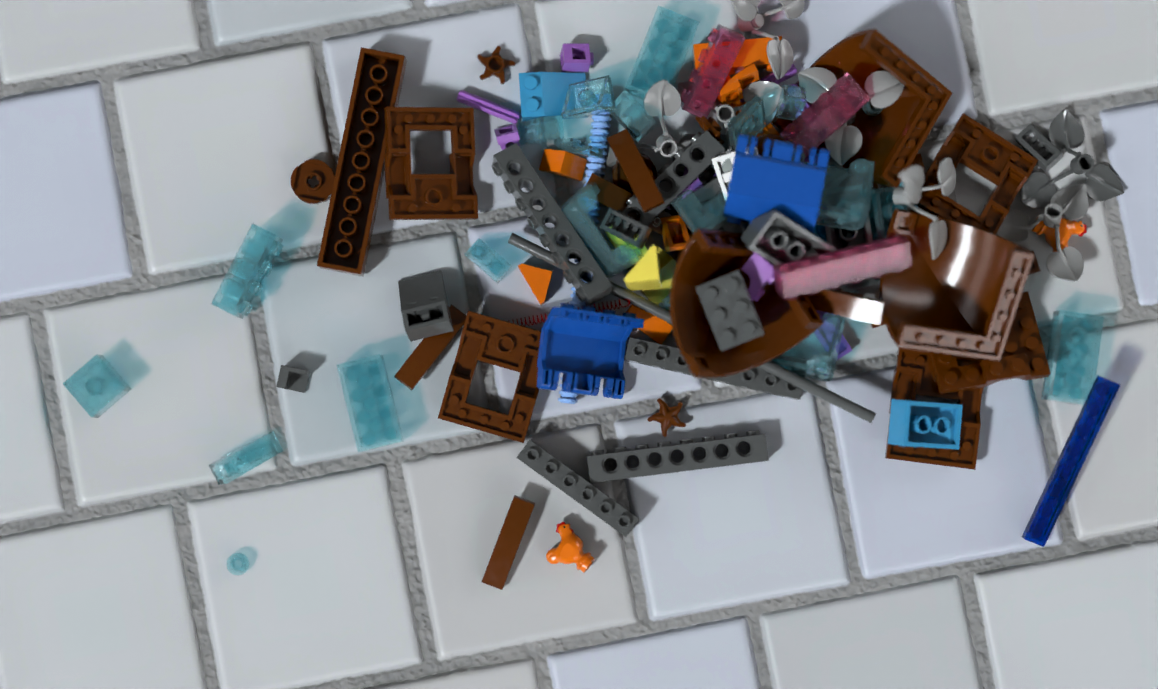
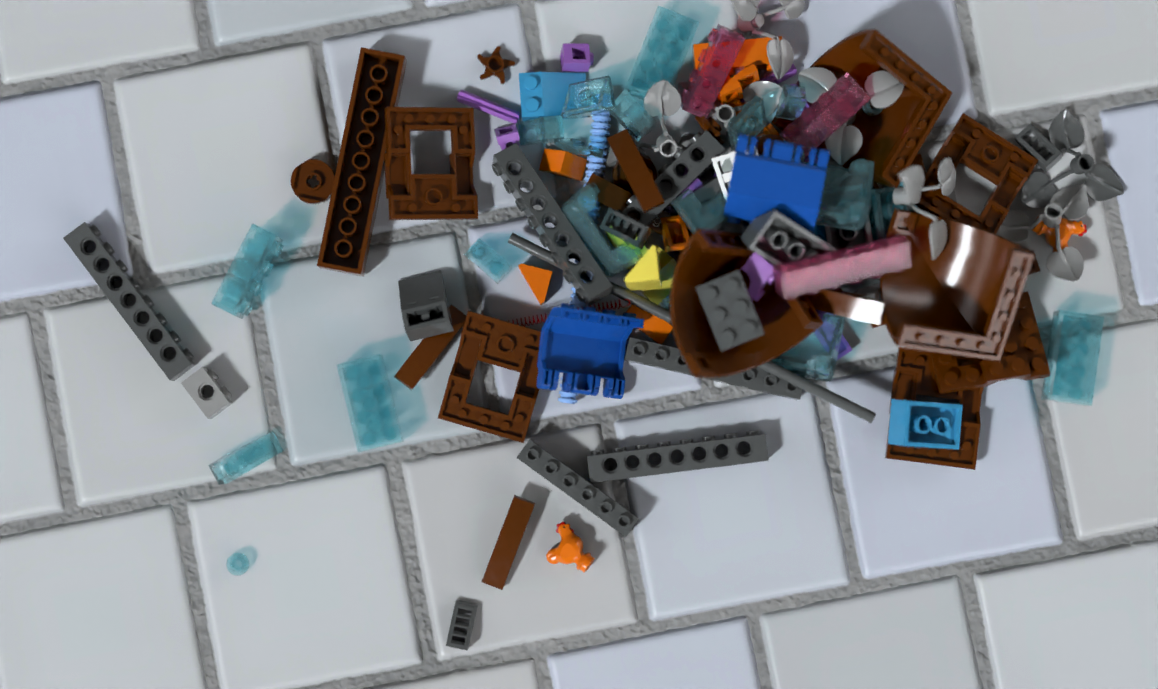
(78, 242): none -> dark grey brick
(97, 386): clear light blue brick -> none
(195, 387): none -> light grey brick
(293, 379): dark grey panel -> none
(458, 644): none -> dark grey slope
(667, 416): reddish brown animal -> none
(1070, 460): clear blue plate -> none

